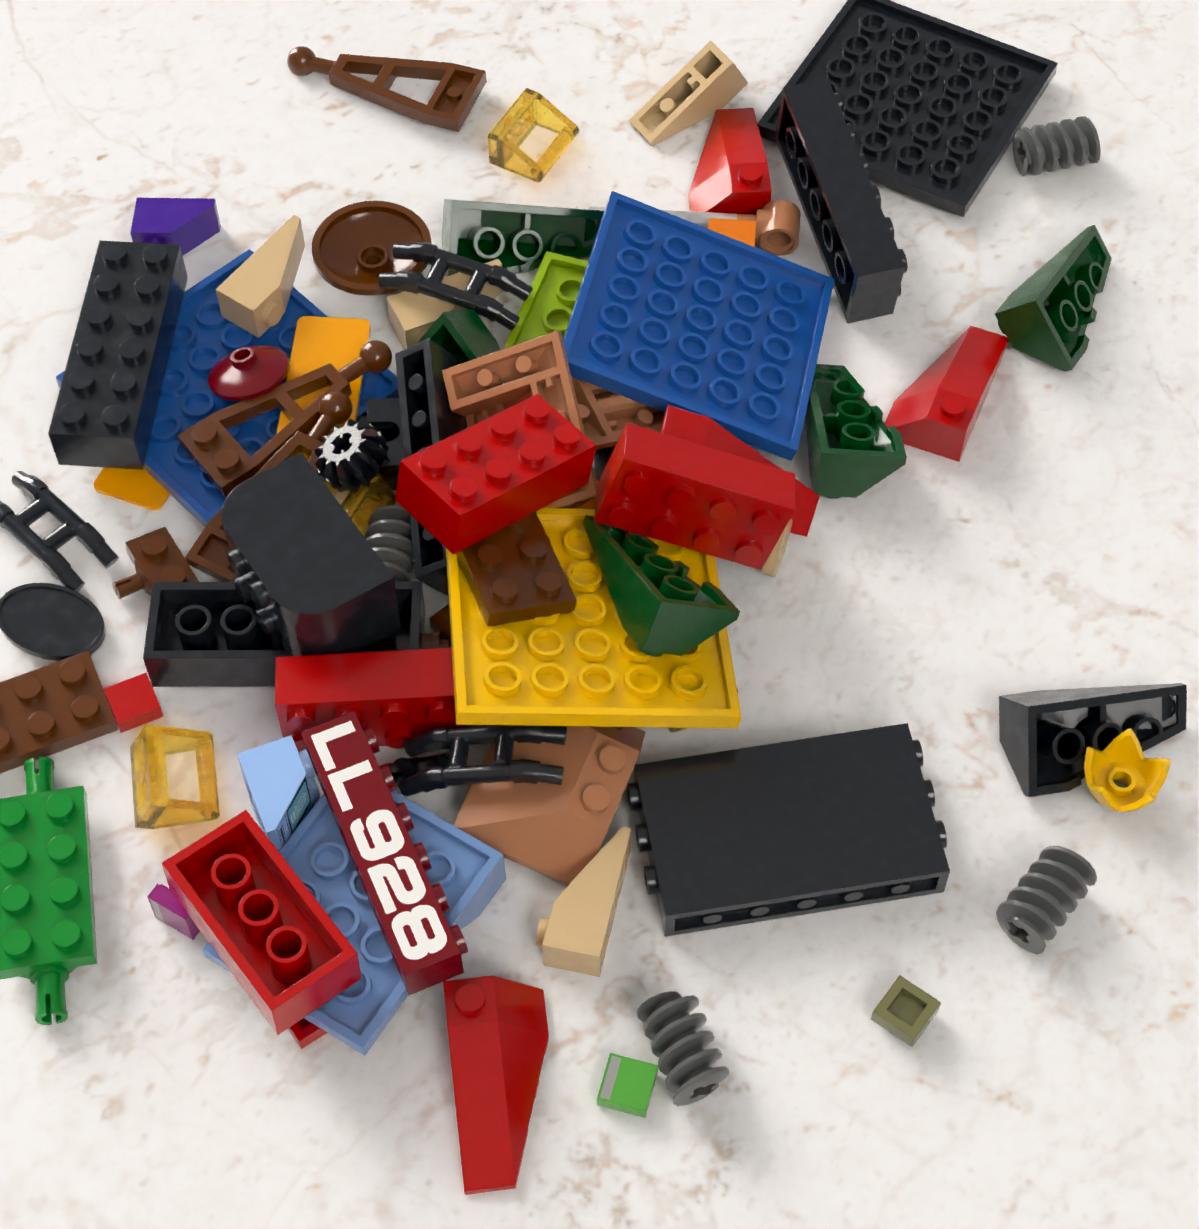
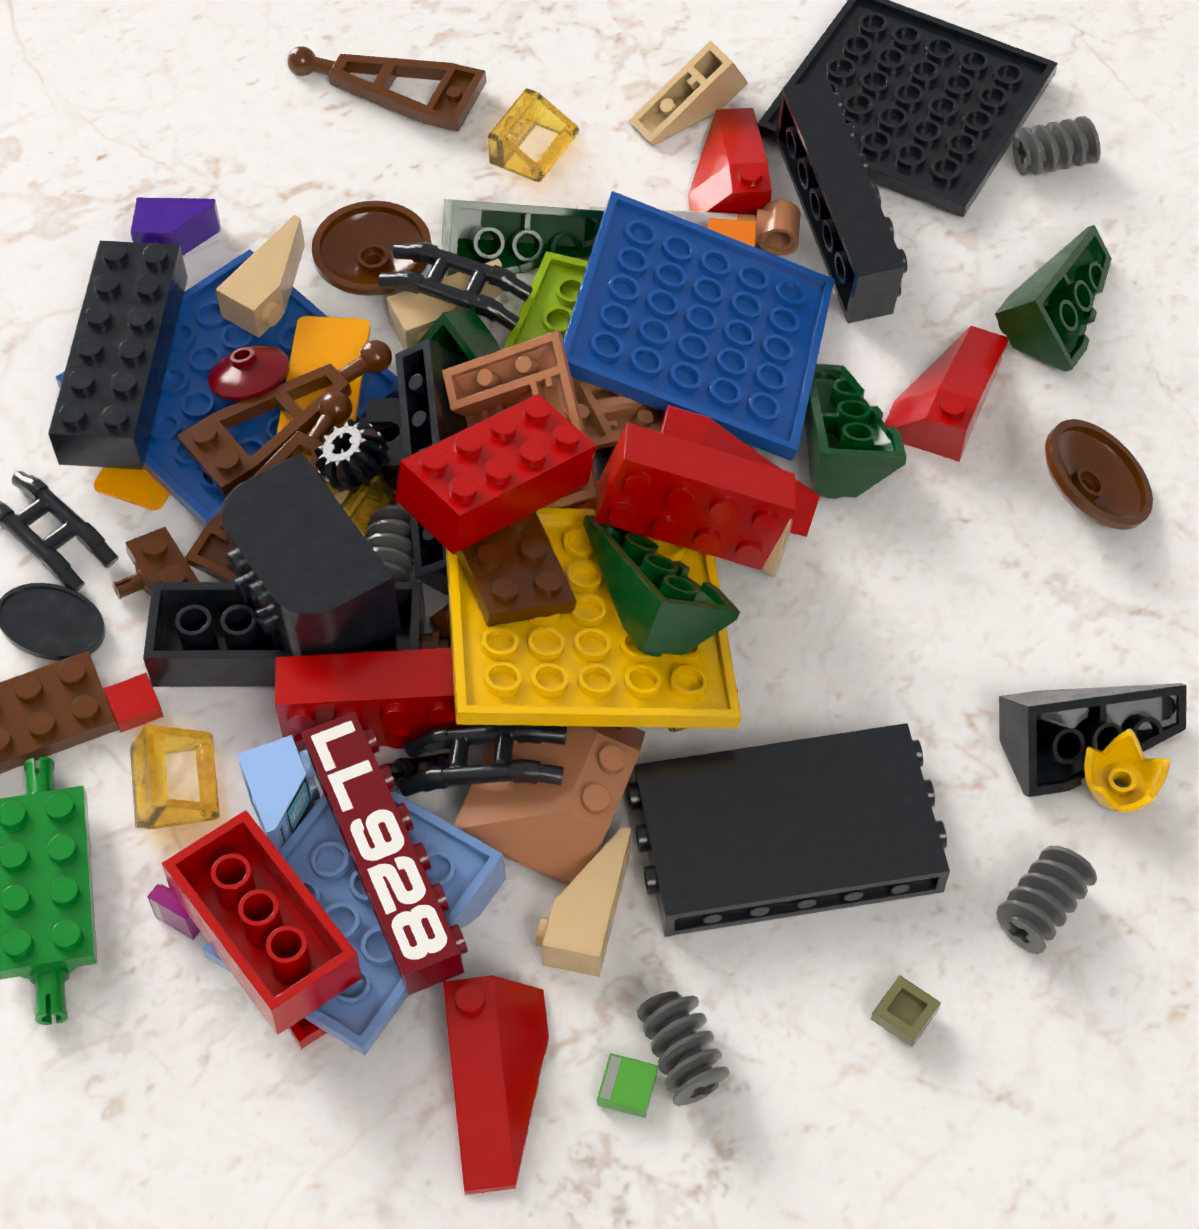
(1098, 475): none -> reddish brown dish

